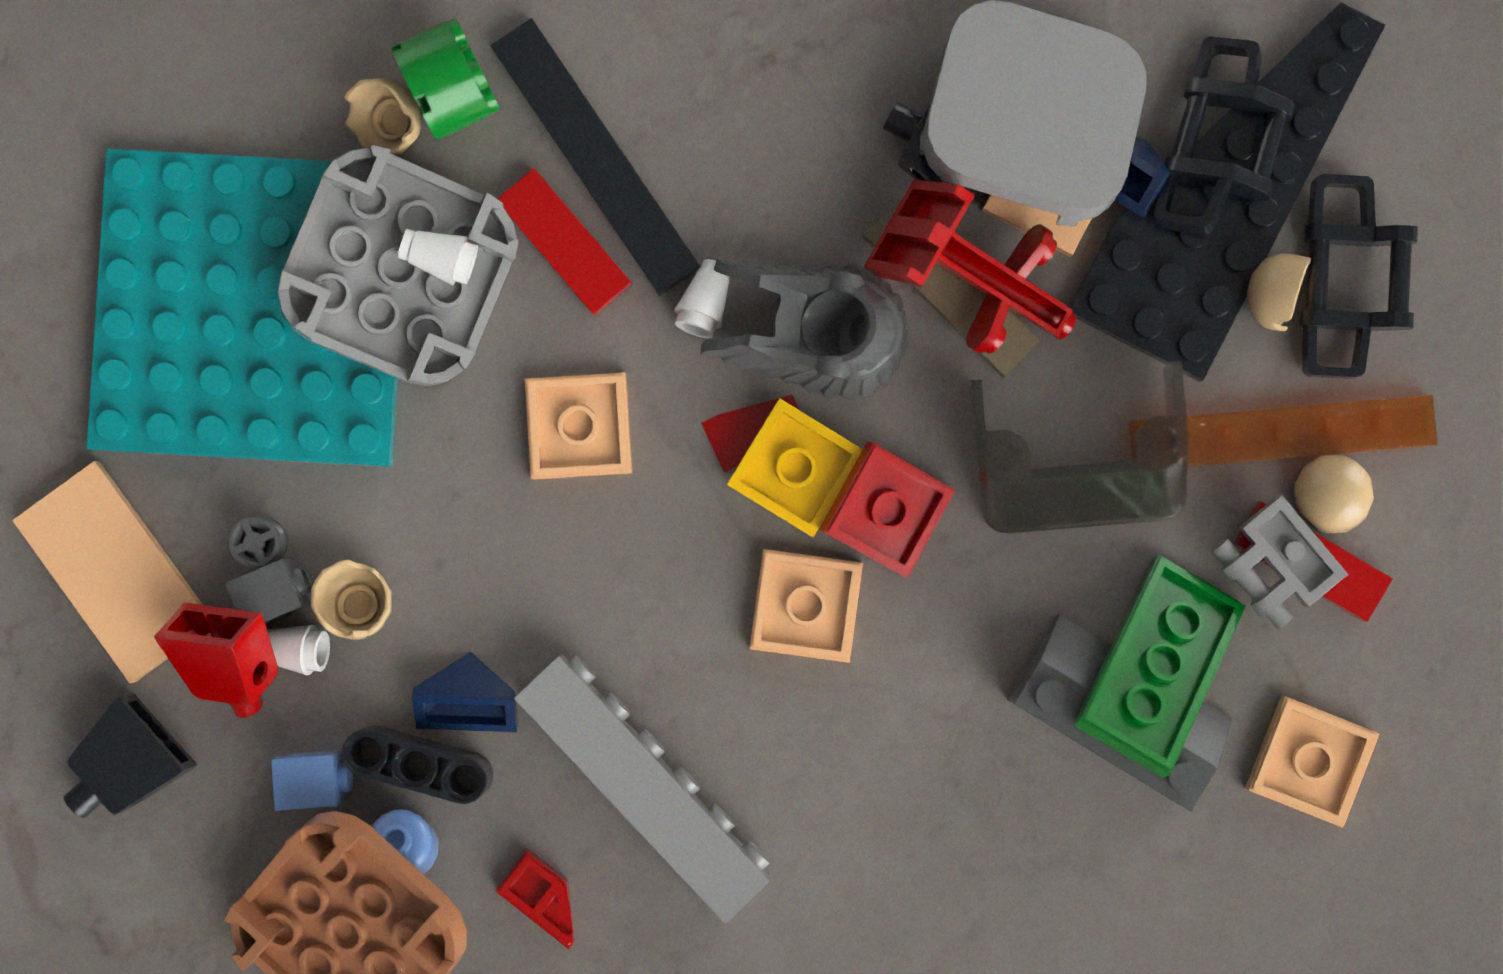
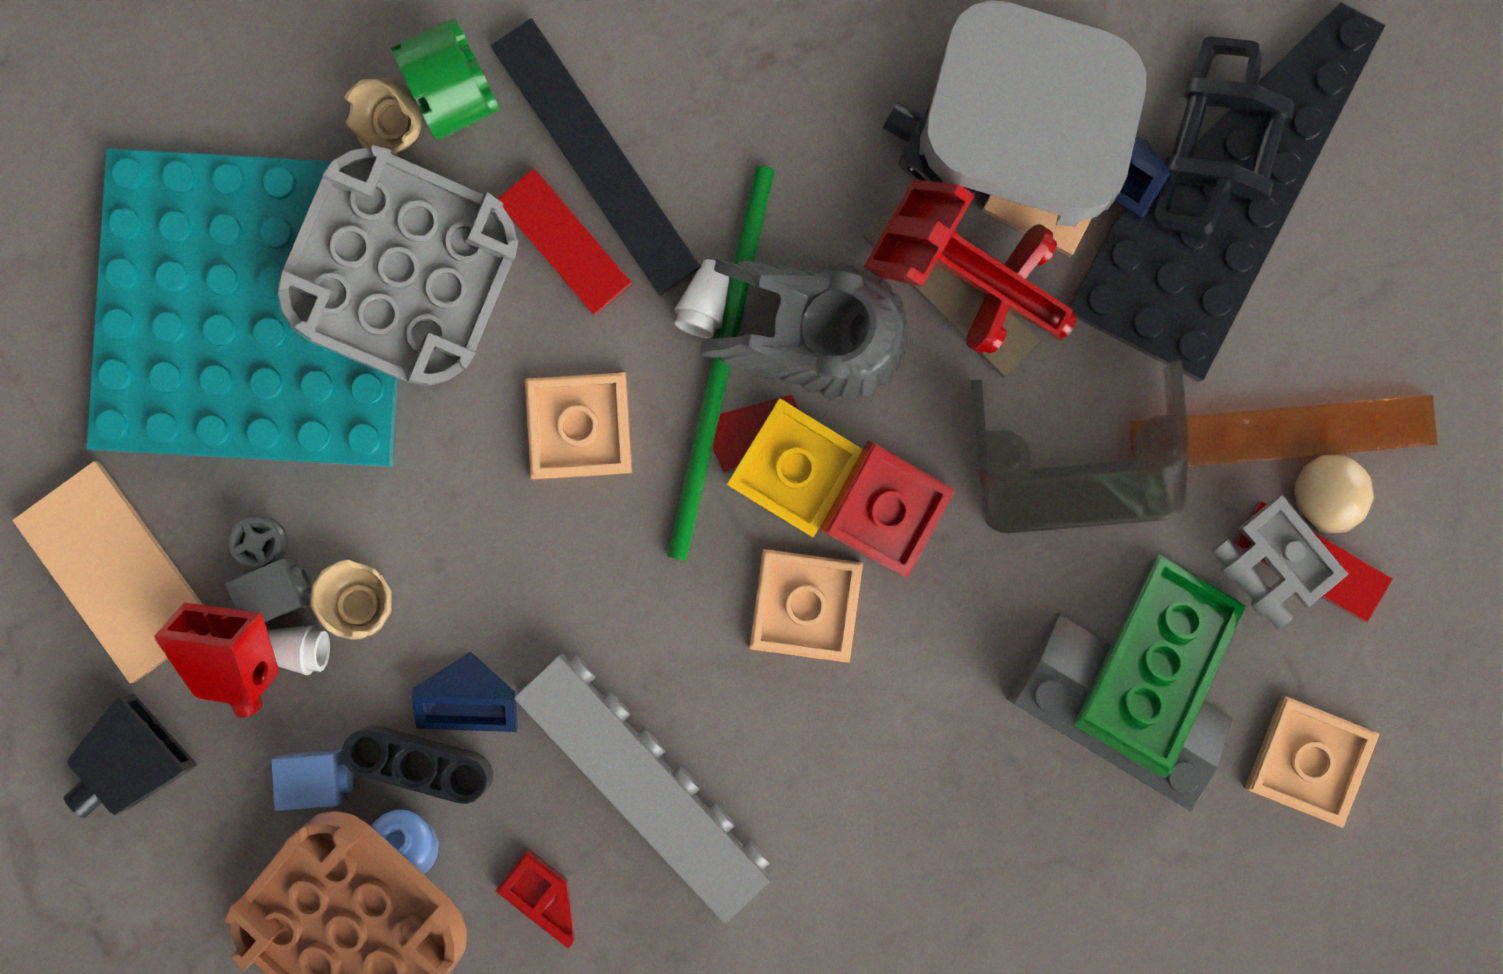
(439, 254): white cone -> none
(718, 371): none -> green piece
(1275, 289): tan hair -> none
(1320, 238): black bar -> none

